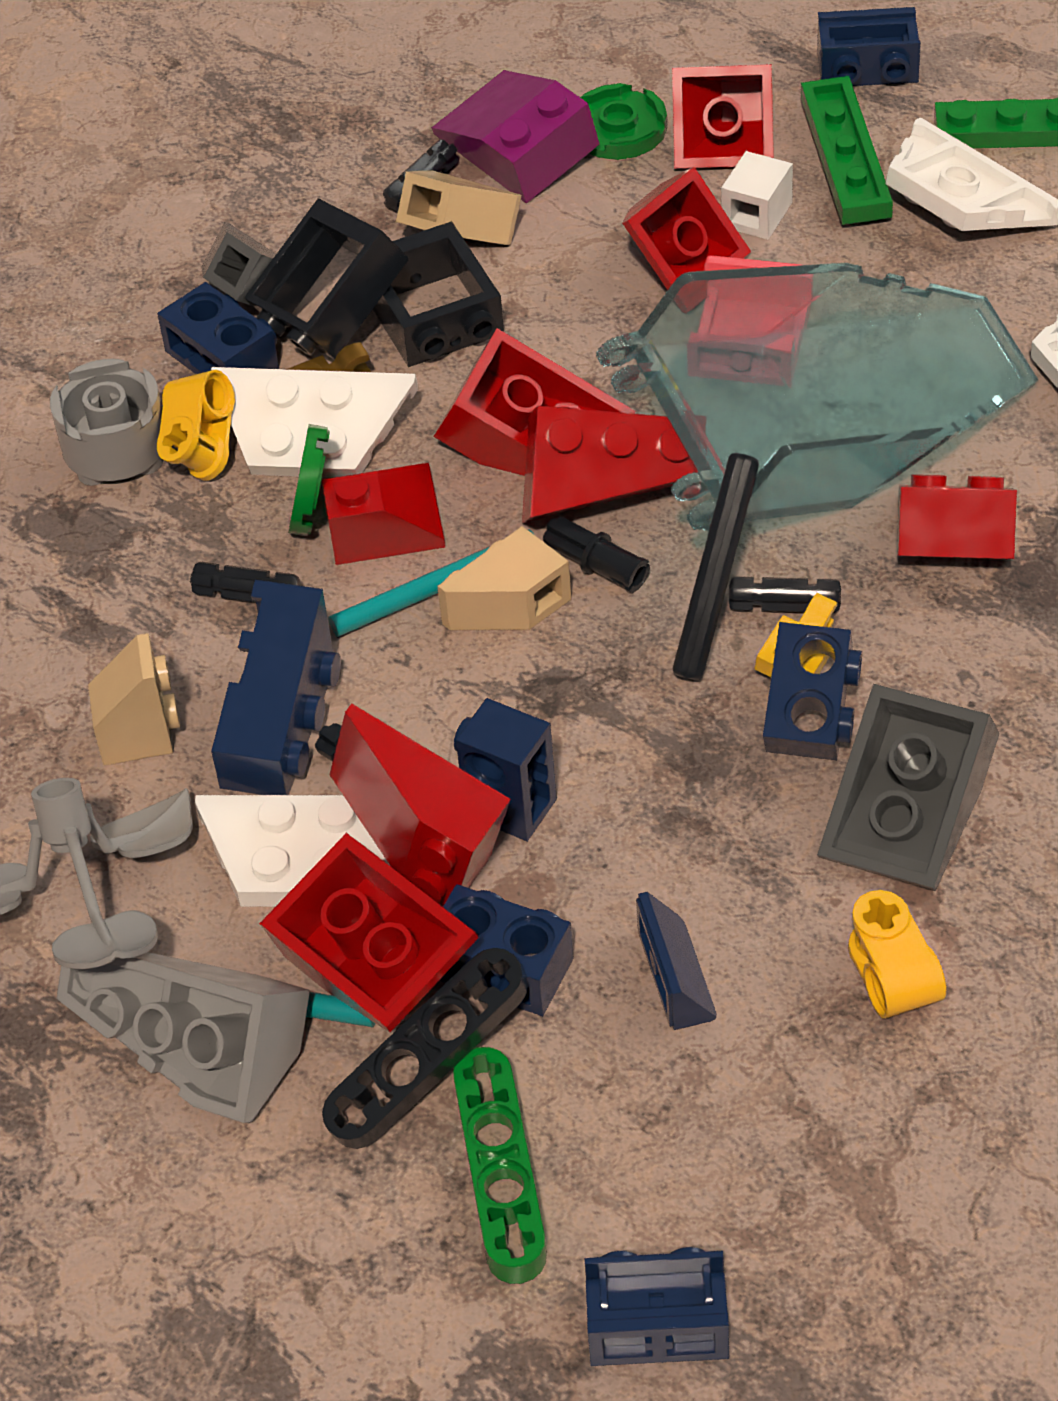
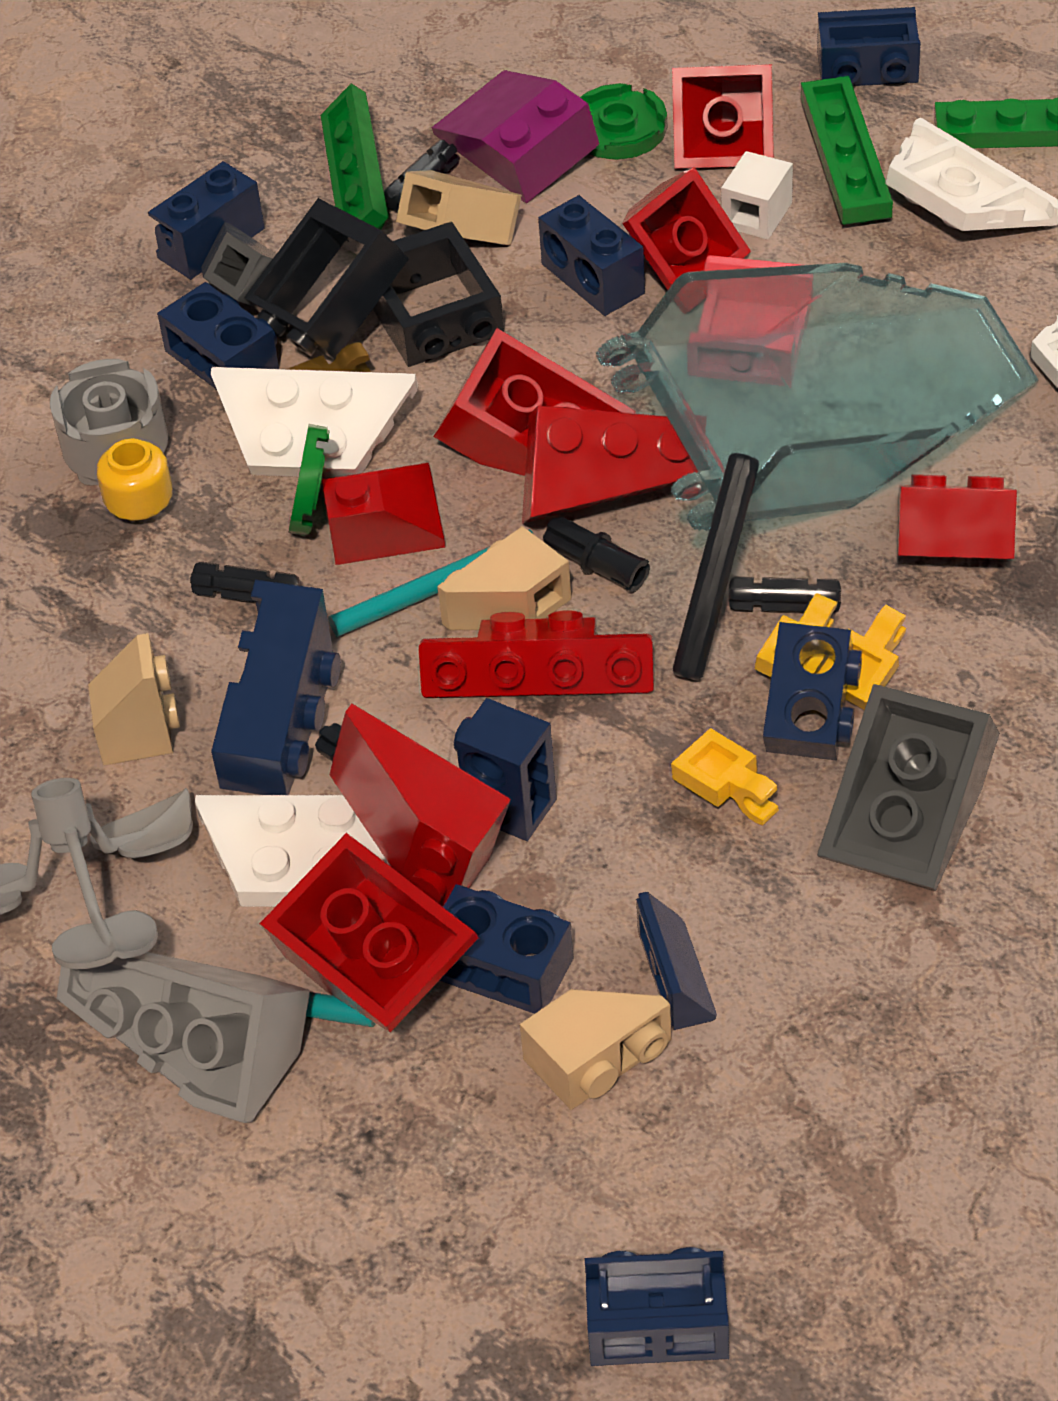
(134, 479): none -> yellow head
(195, 417): yellow piece -> none
(197, 213): none -> dark blue hinge
(354, 157): none -> green plate
(434, 1055): black beam -> none
(500, 1162): green beam -> none
(536, 659): none -> red bracket
(592, 255): none -> dark blue brick
(593, 1039): none -> tan slope
(722, 769): none -> yellow plate
(877, 659): none -> yellow plate
(893, 955): yellow piece -> none

